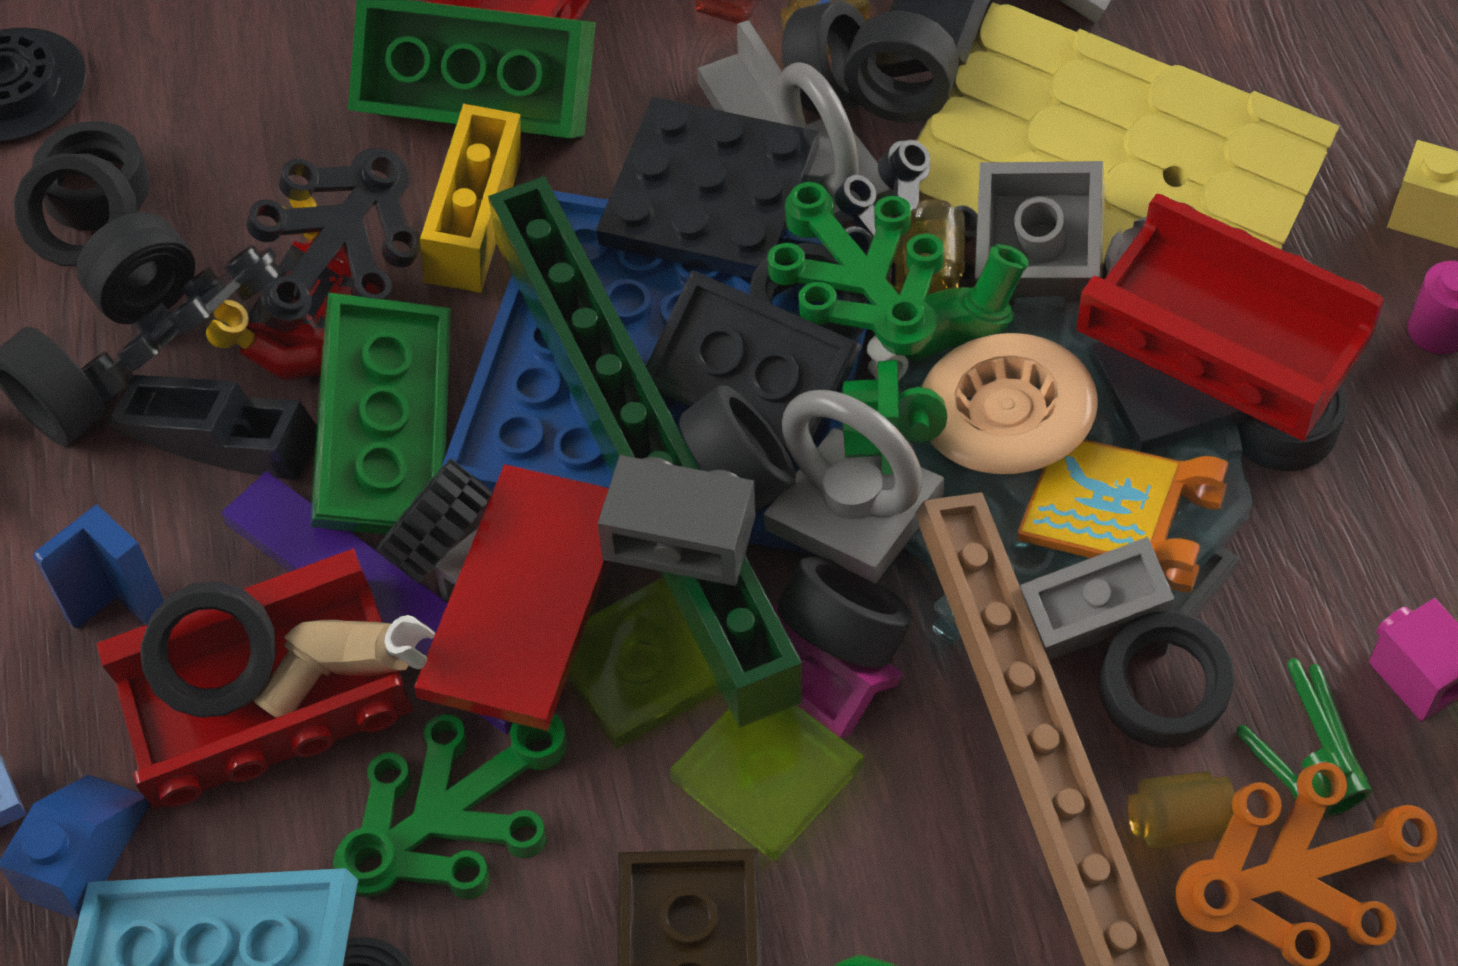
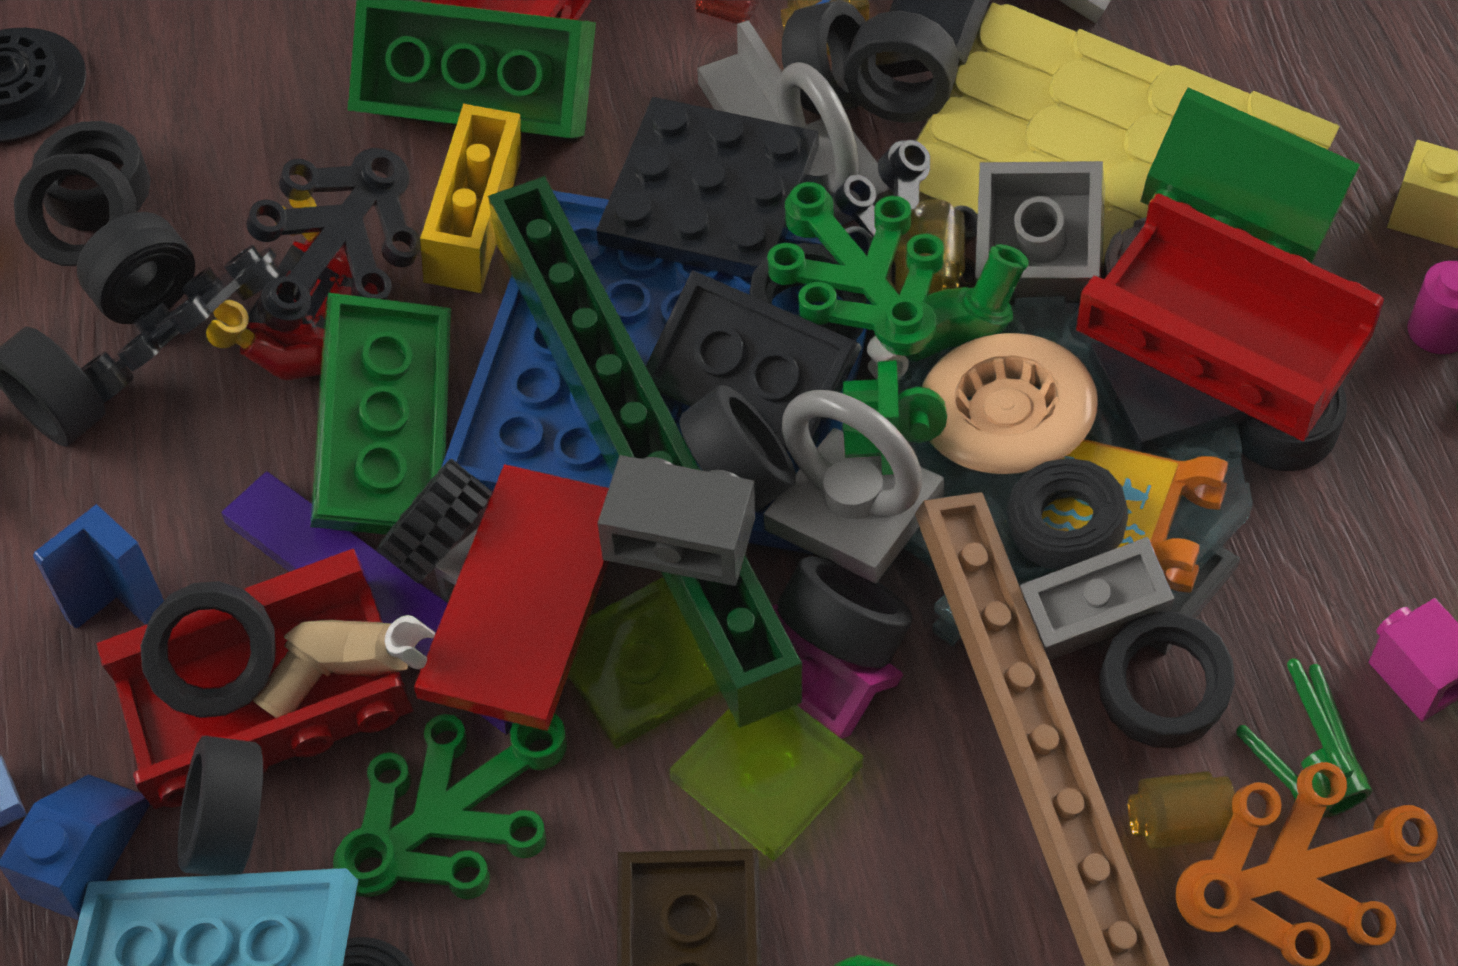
(217, 424): black slope -> none
(220, 806): none -> black tyre
(1066, 480): none -> black tyre
(1250, 175): none -> green slope

